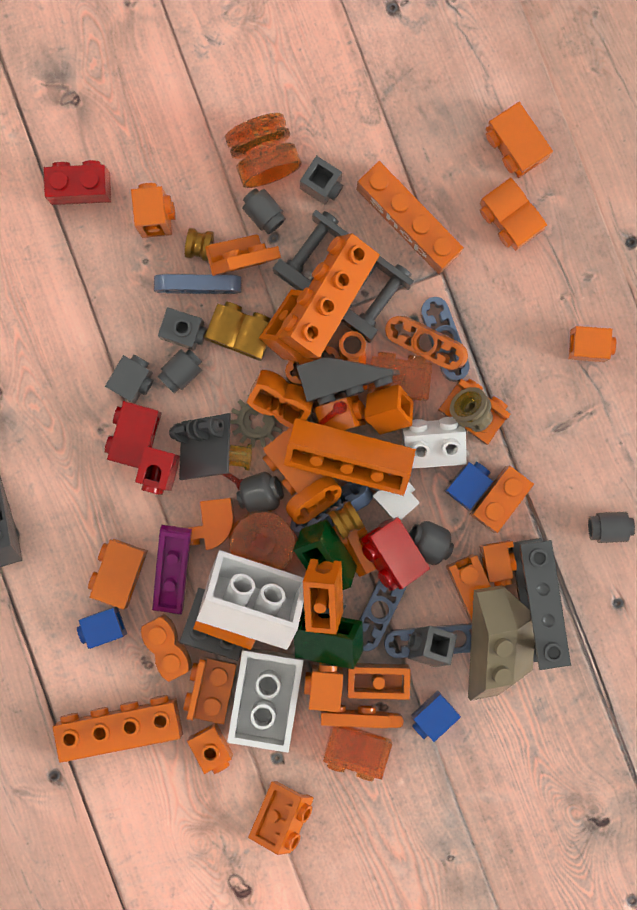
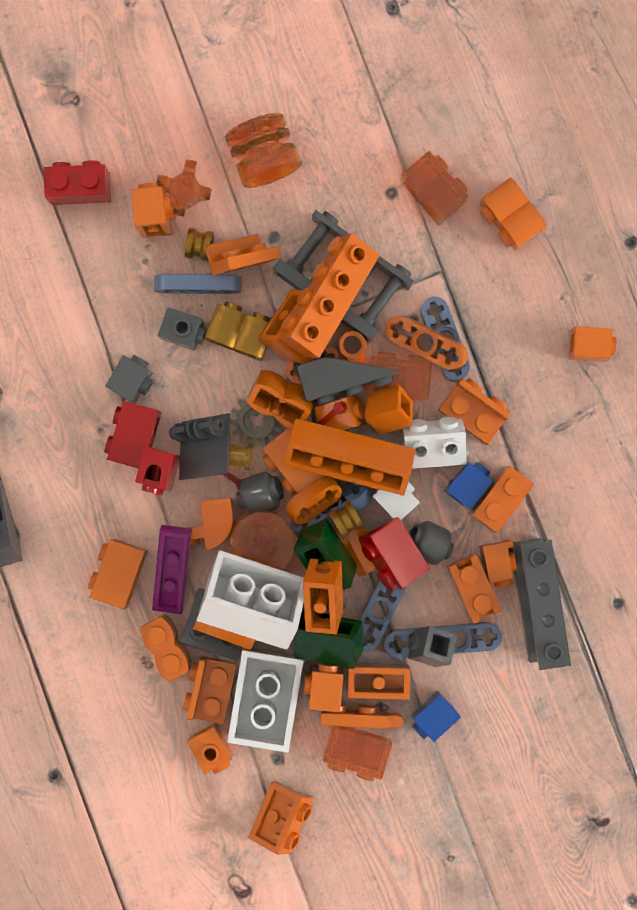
(101, 628): blue brick -> none
(117, 729): orange brick -> none
(180, 370): dark grey brick -> none
(184, 188): none -> clear orange rock
(263, 210): dark grey brick -> none
(322, 181): dark grey brick -> none
(409, 217): orange brick -> none
(434, 187): none -> clear orange brick
(472, 415): dark tan piece -> none
(499, 642): dark tan wedge -> none
(518, 140): orange brick -> none
(611, 527): dark grey brick -> none

